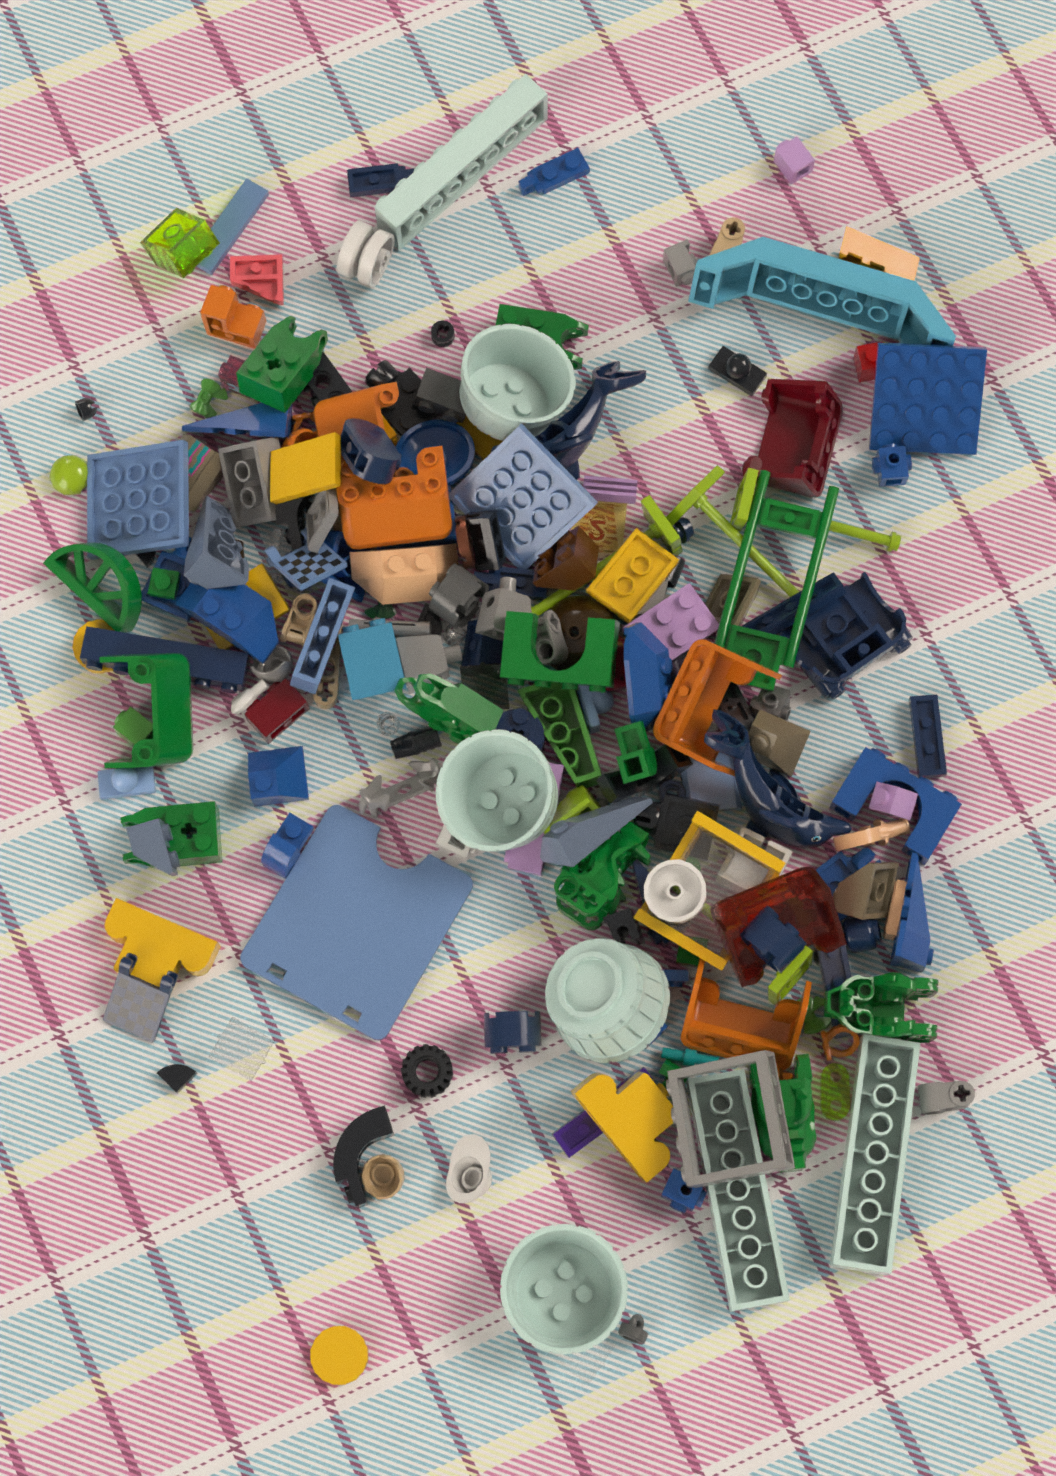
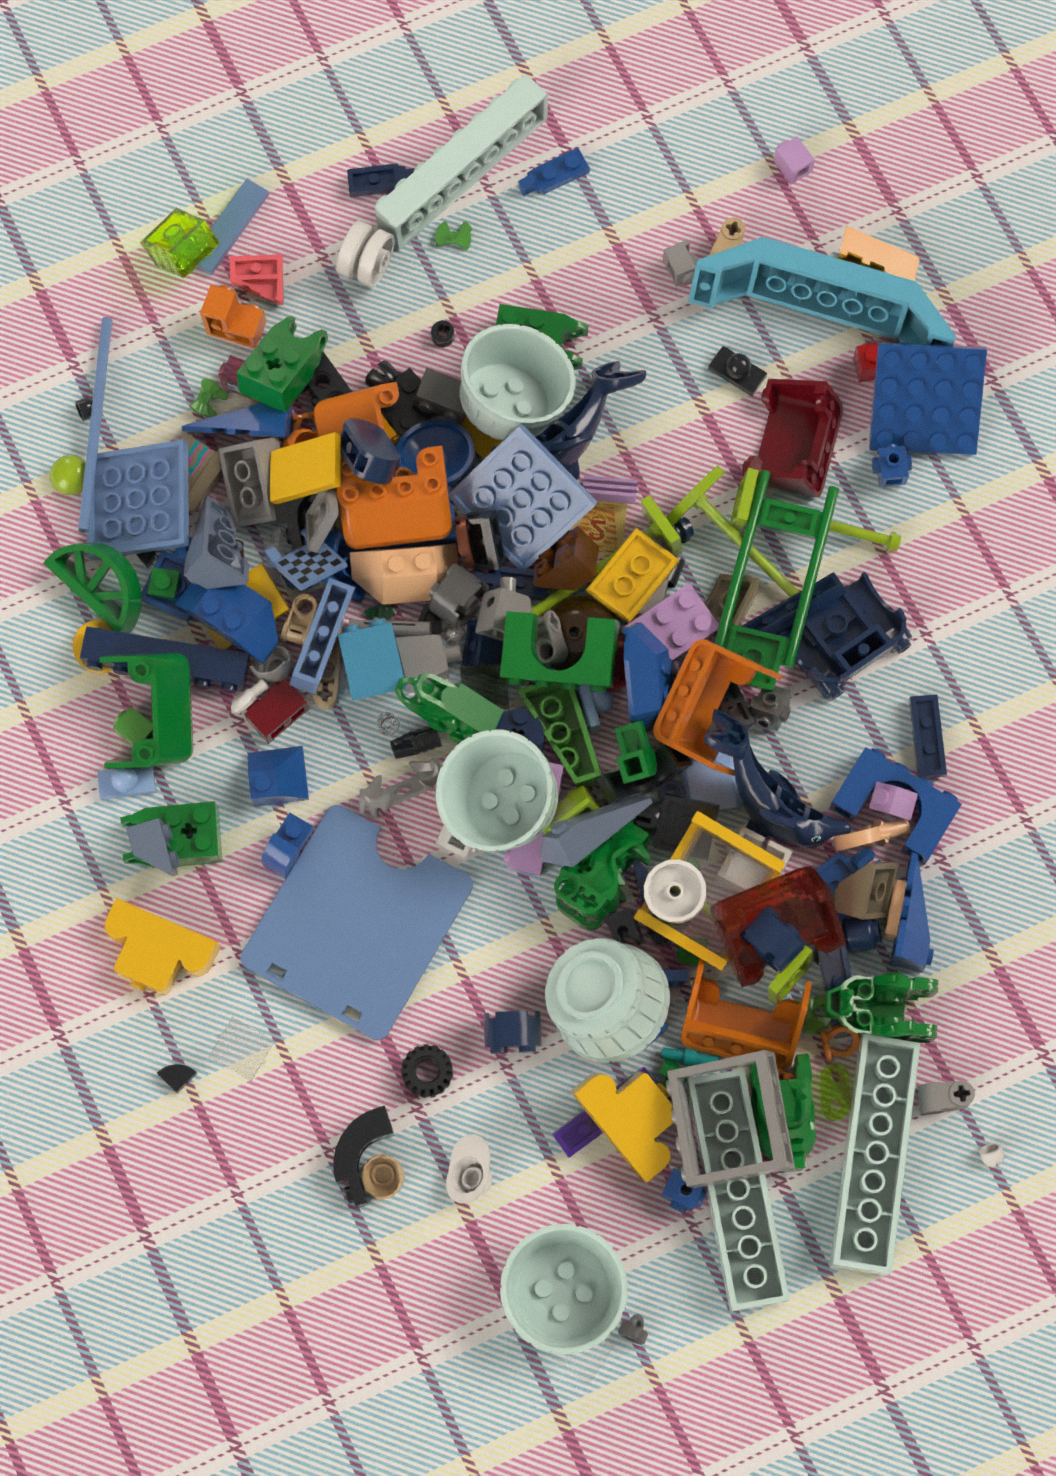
(95, 425): none -> medium blue piece
(136, 1003): flag -> none
(339, 1355): yellow tile -> none
(461, 238): none -> bright green piece
(777, 742): dark tan slope -> none
(992, 1154): none -> white hinge

